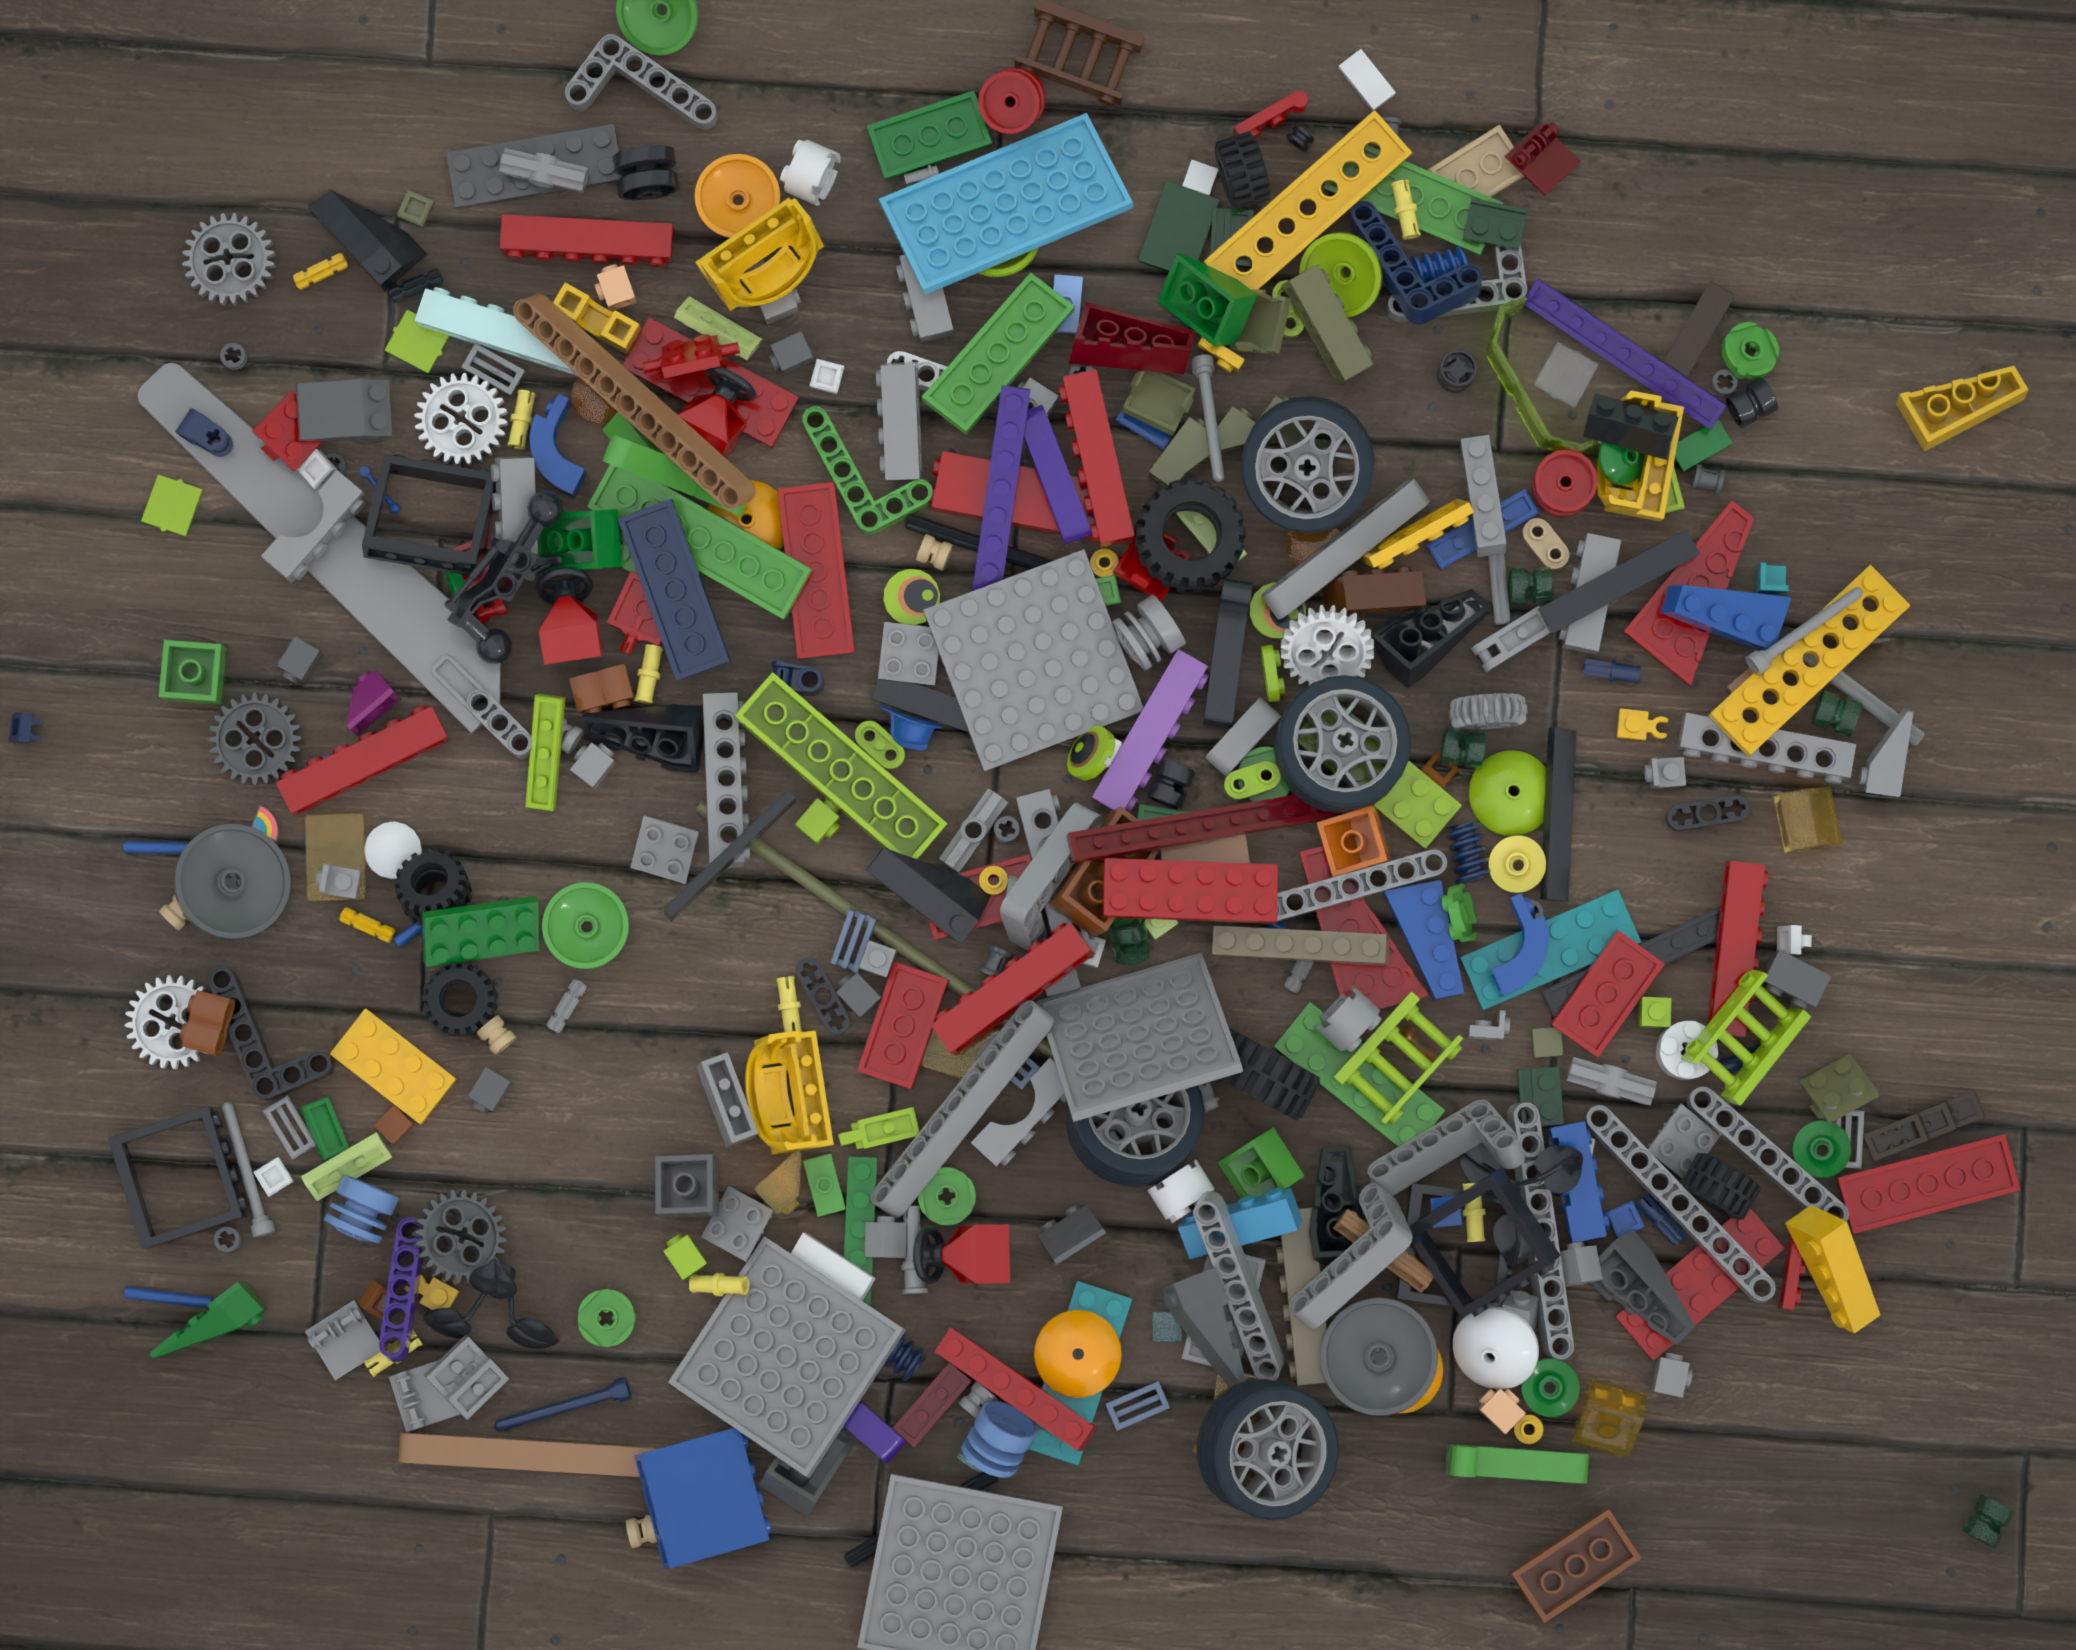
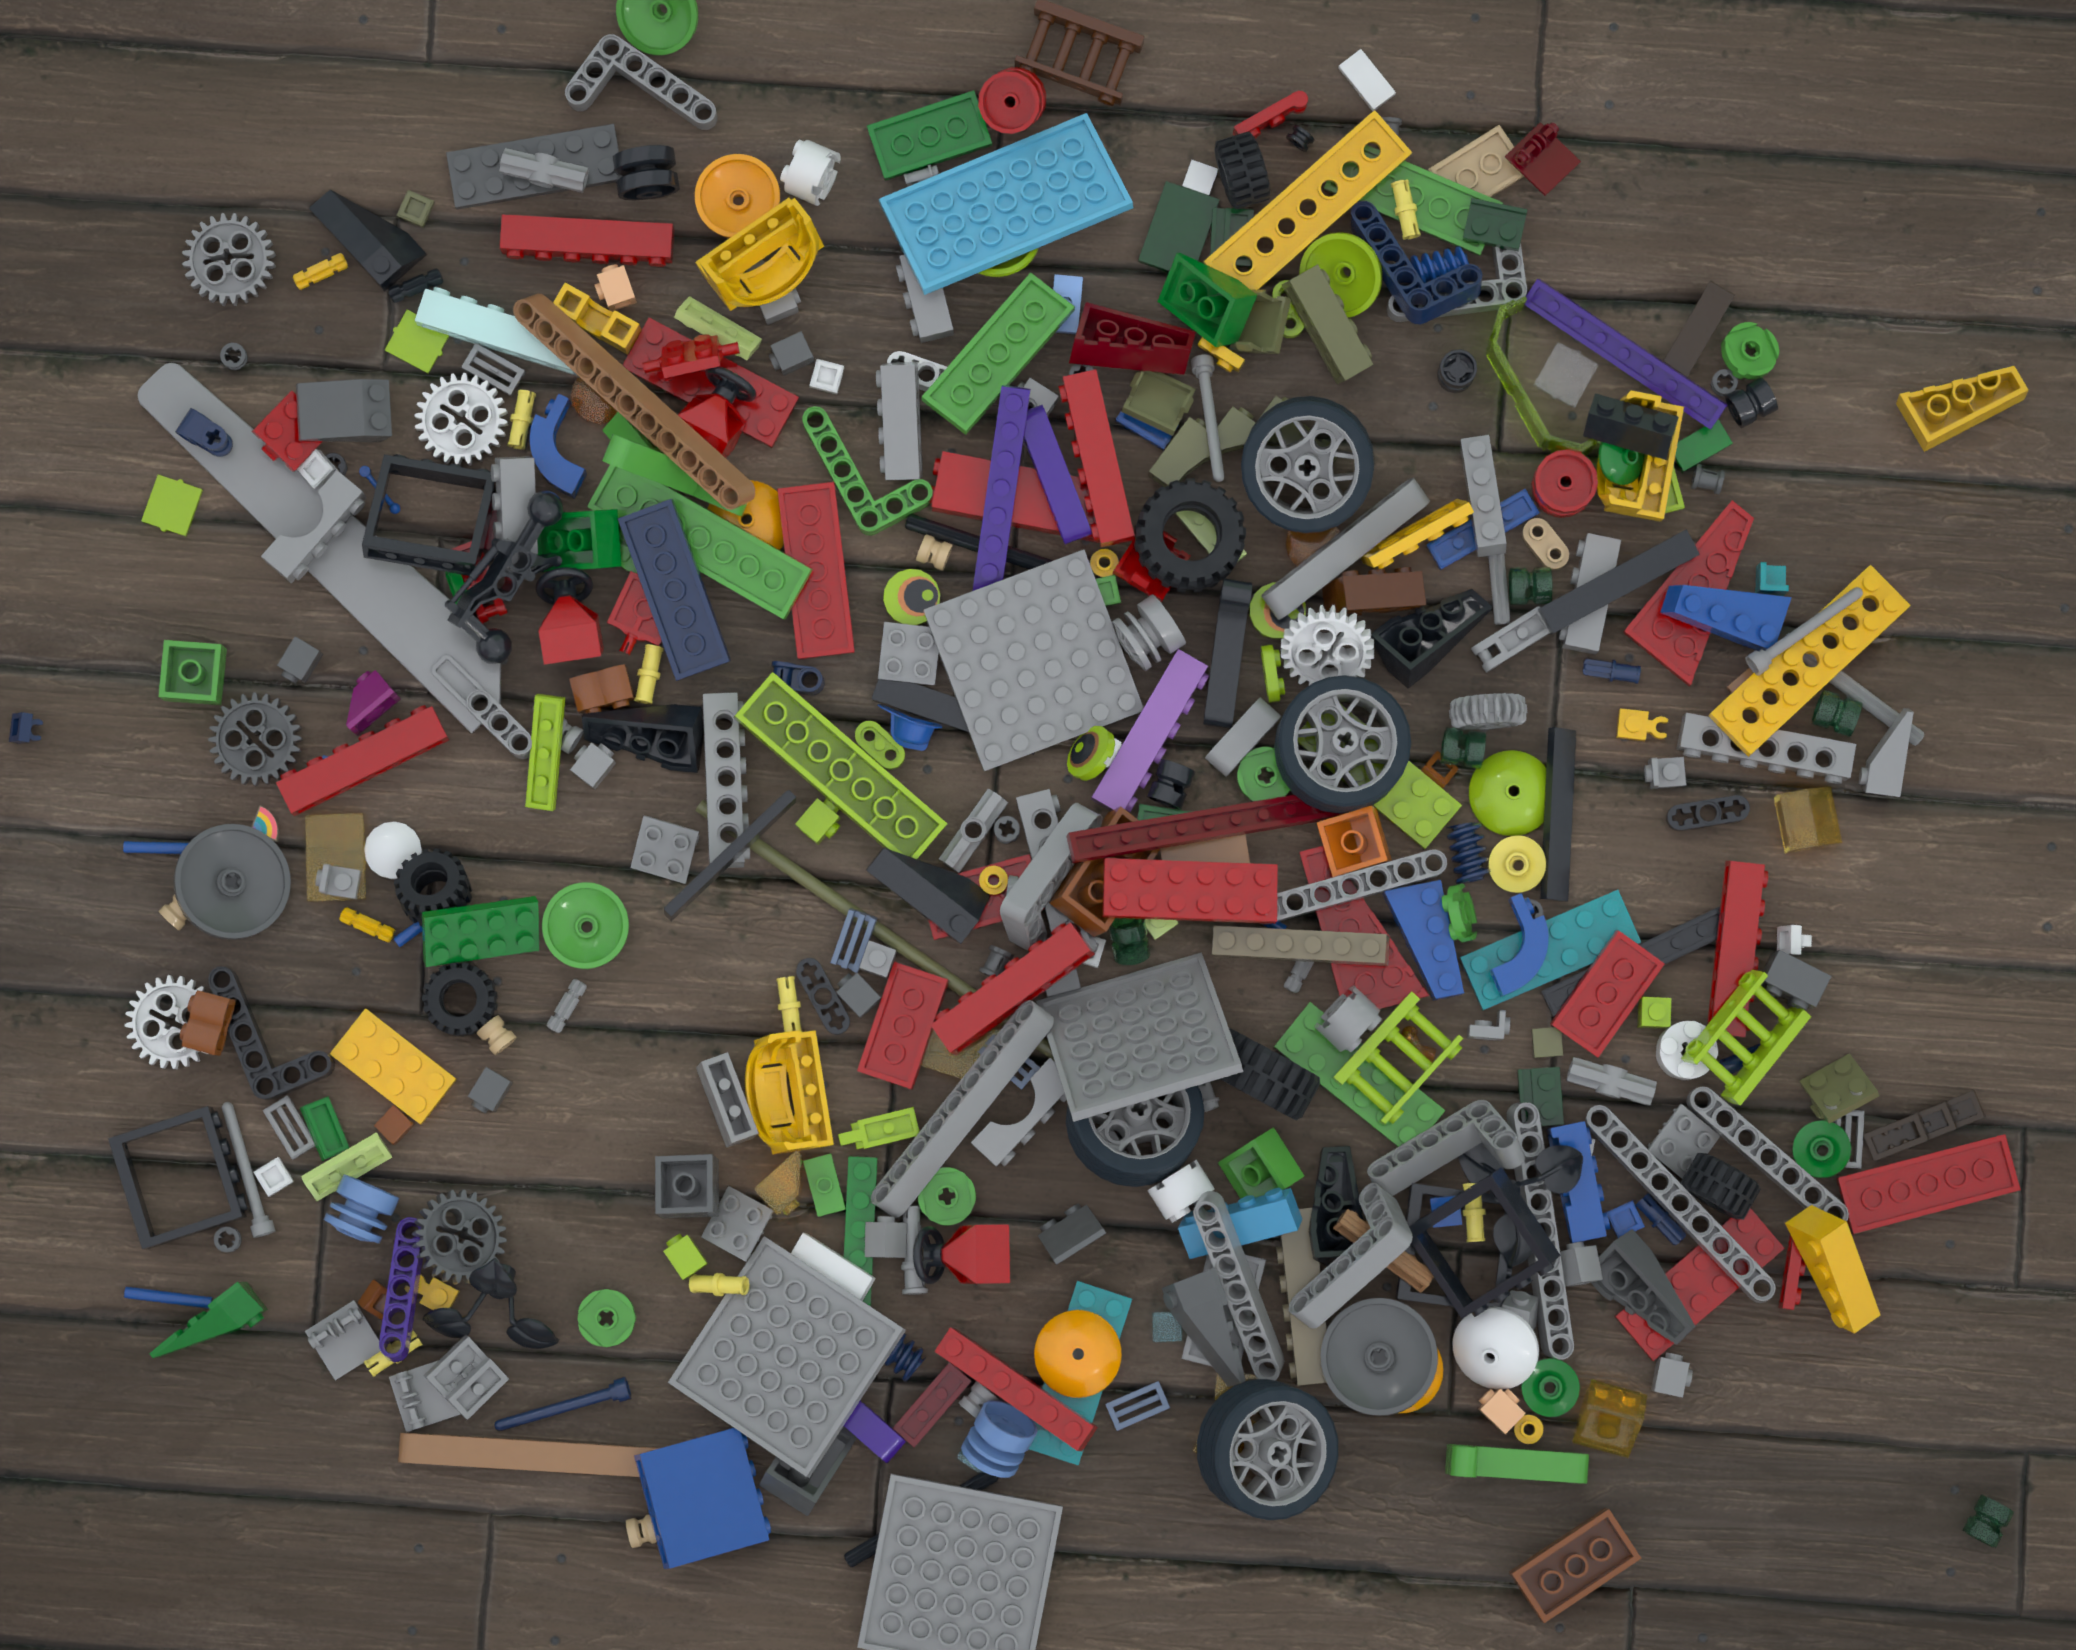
(1252, 780): lime plate -> none

